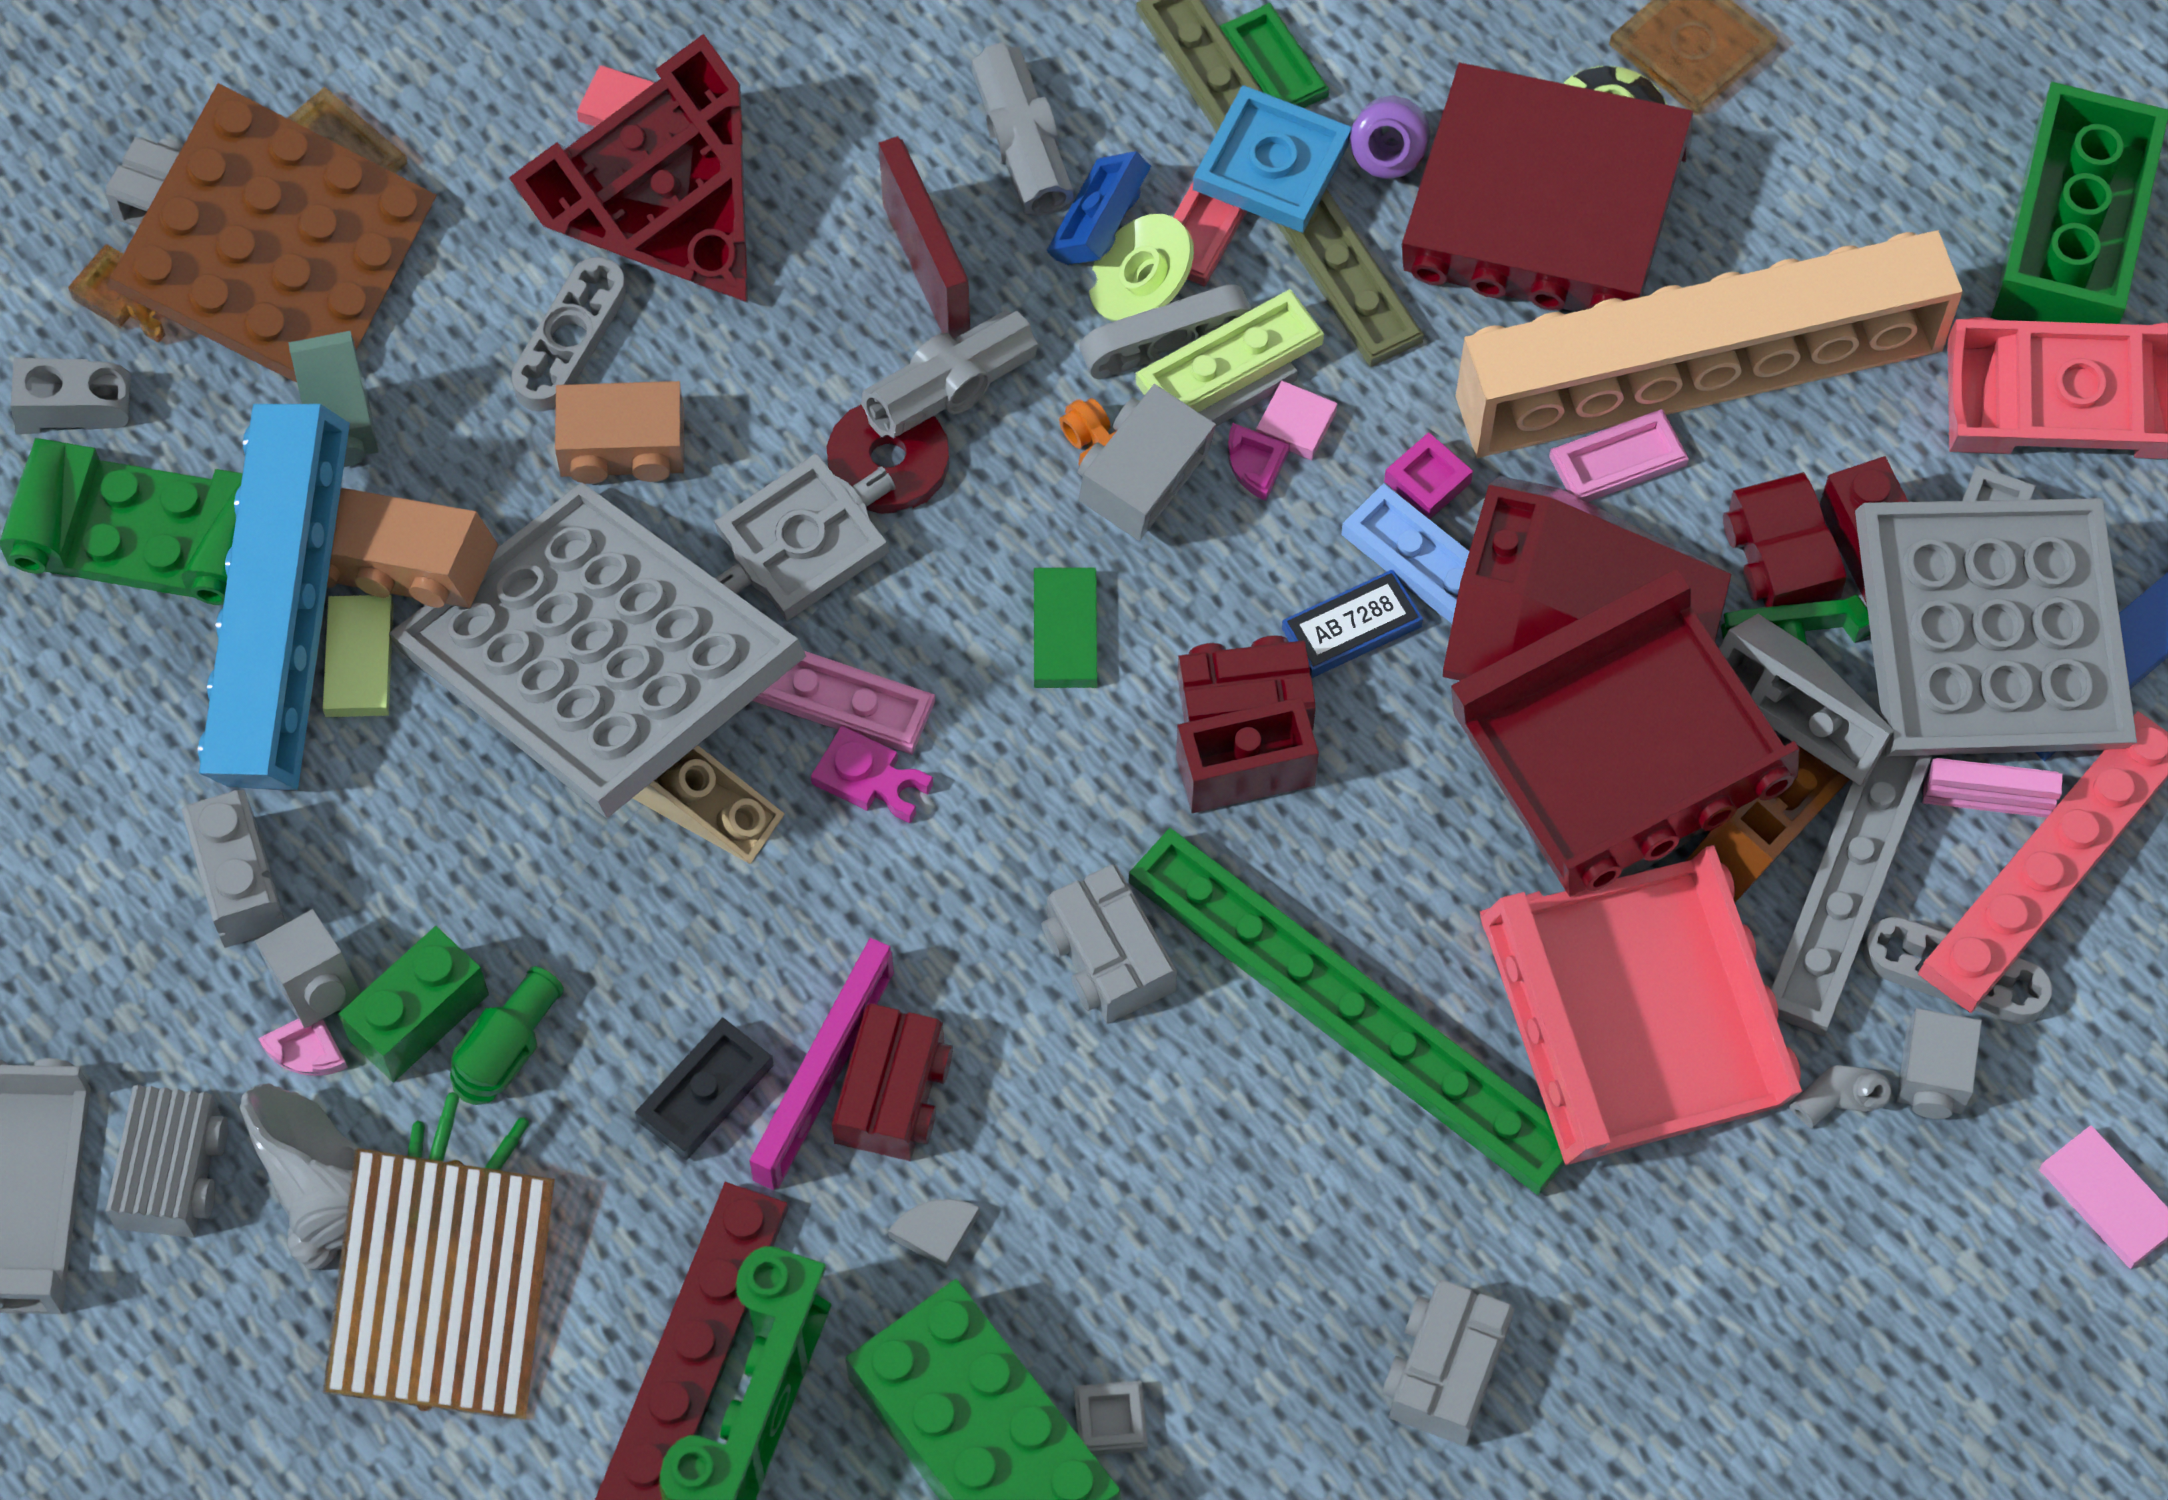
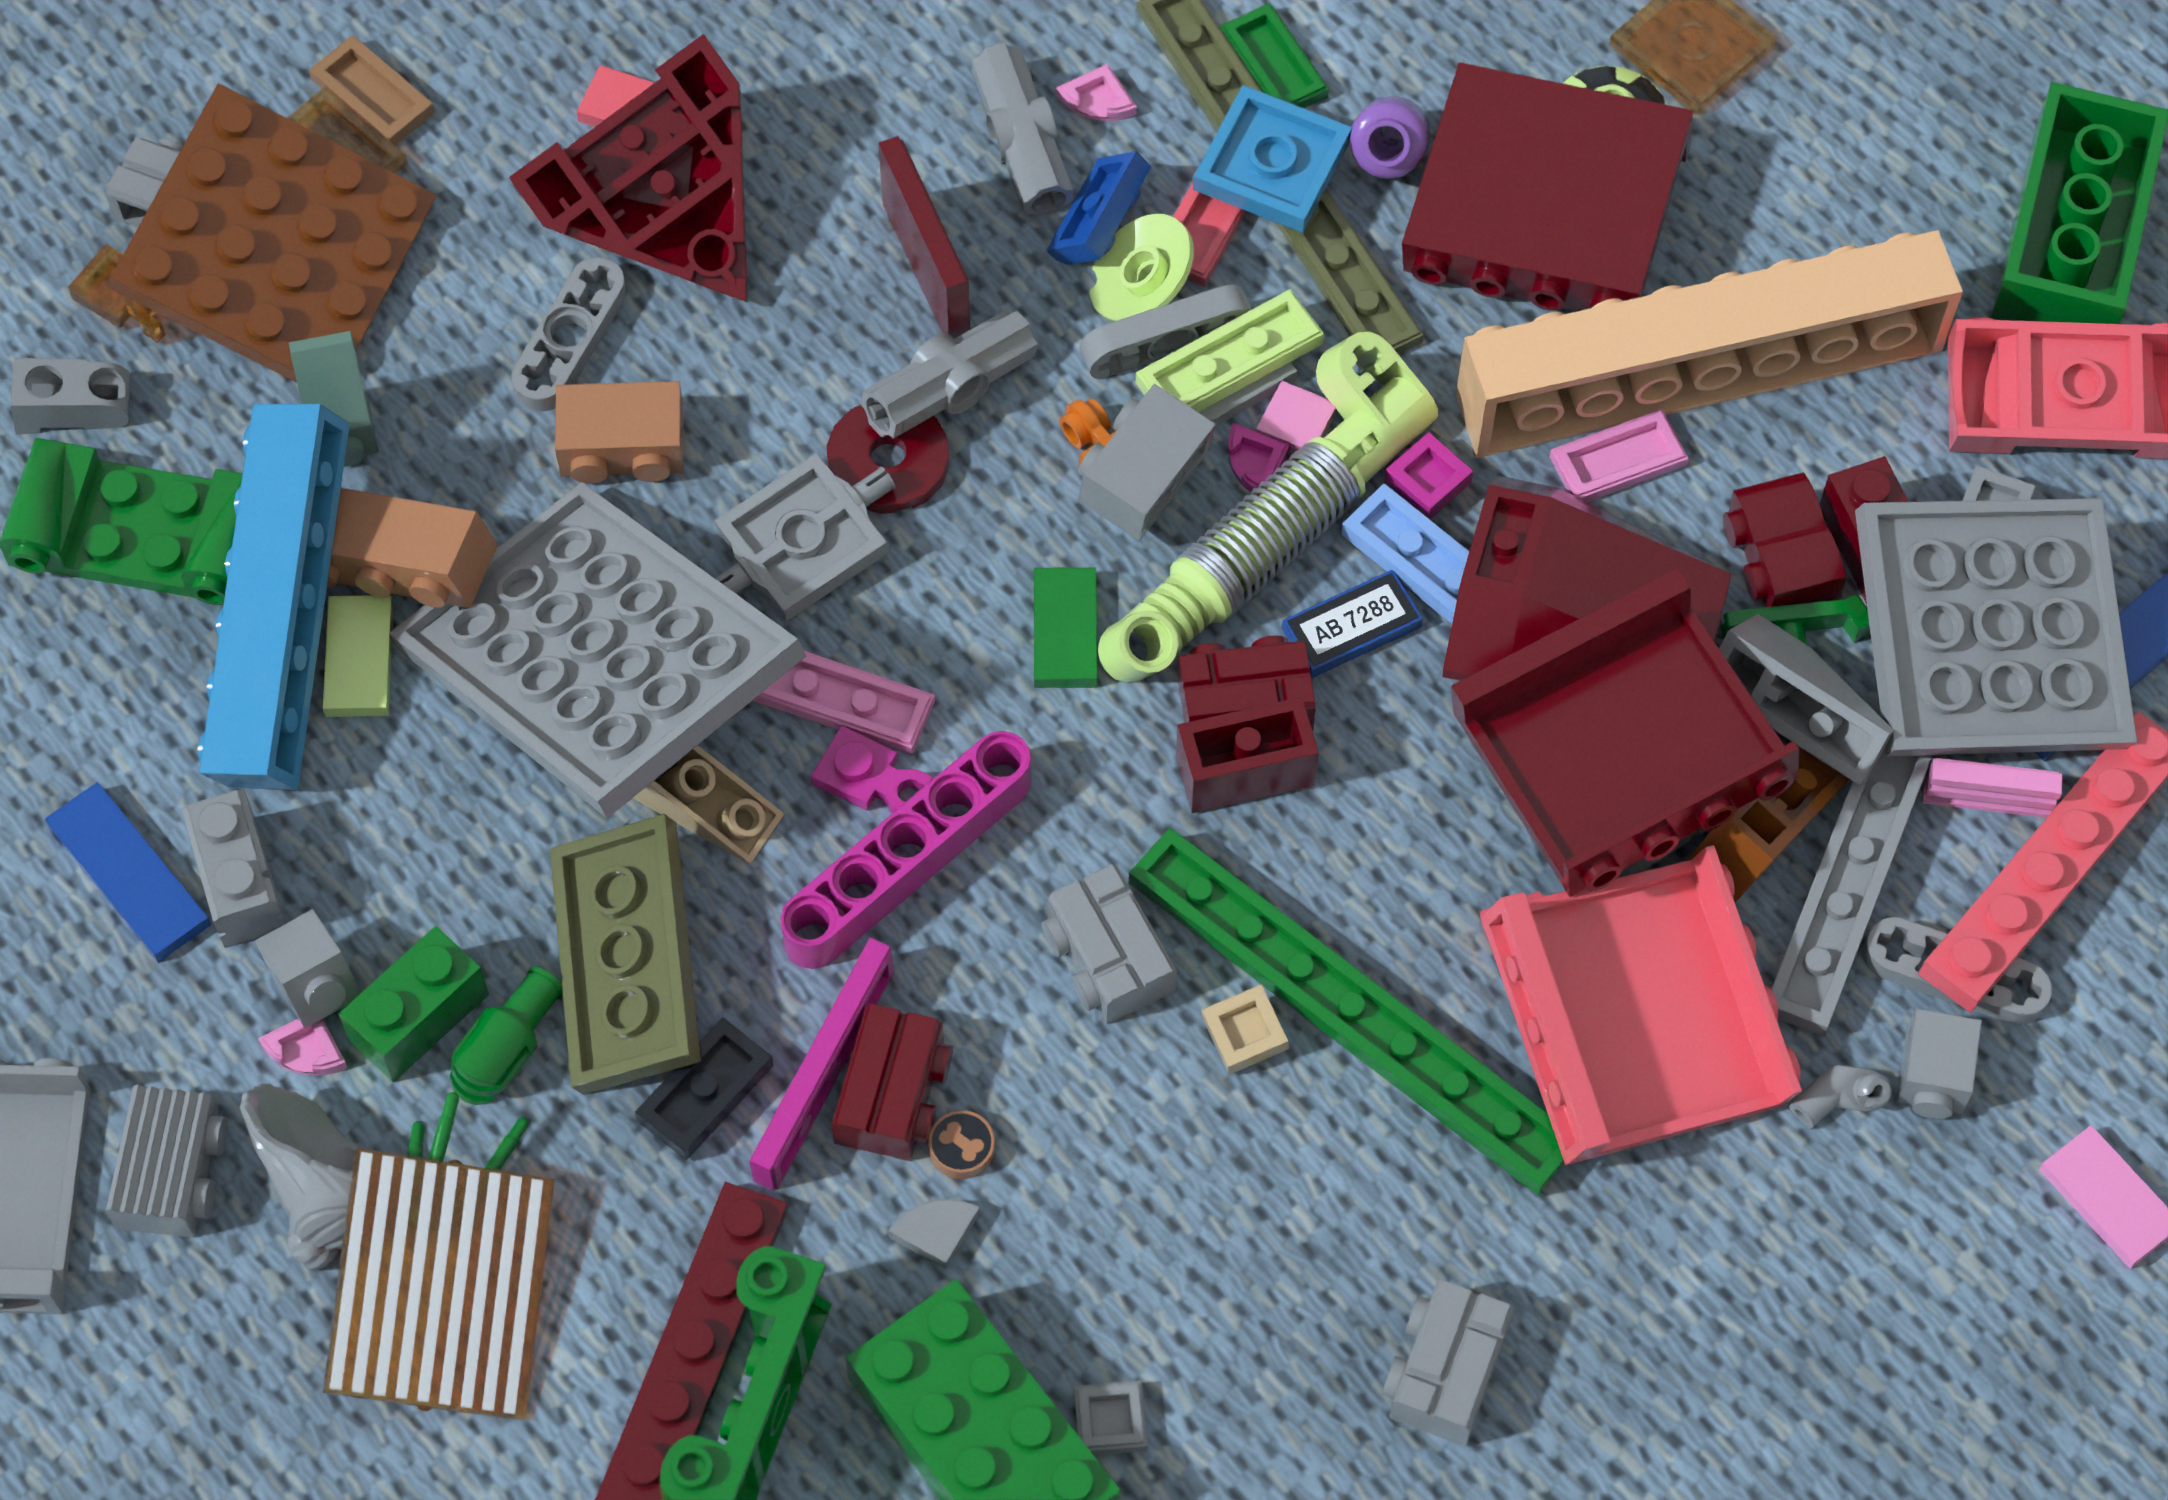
(128, 872): none -> blue tile
(372, 89): none -> medium nougat tile
(624, 955): none -> olive plate
(916, 823): none -> dark pink beam
(961, 1144): none -> tile
(1097, 95): none -> bright pink tile
(1245, 1029): none -> tan plate
(1323, 479): none -> yellowish green piece

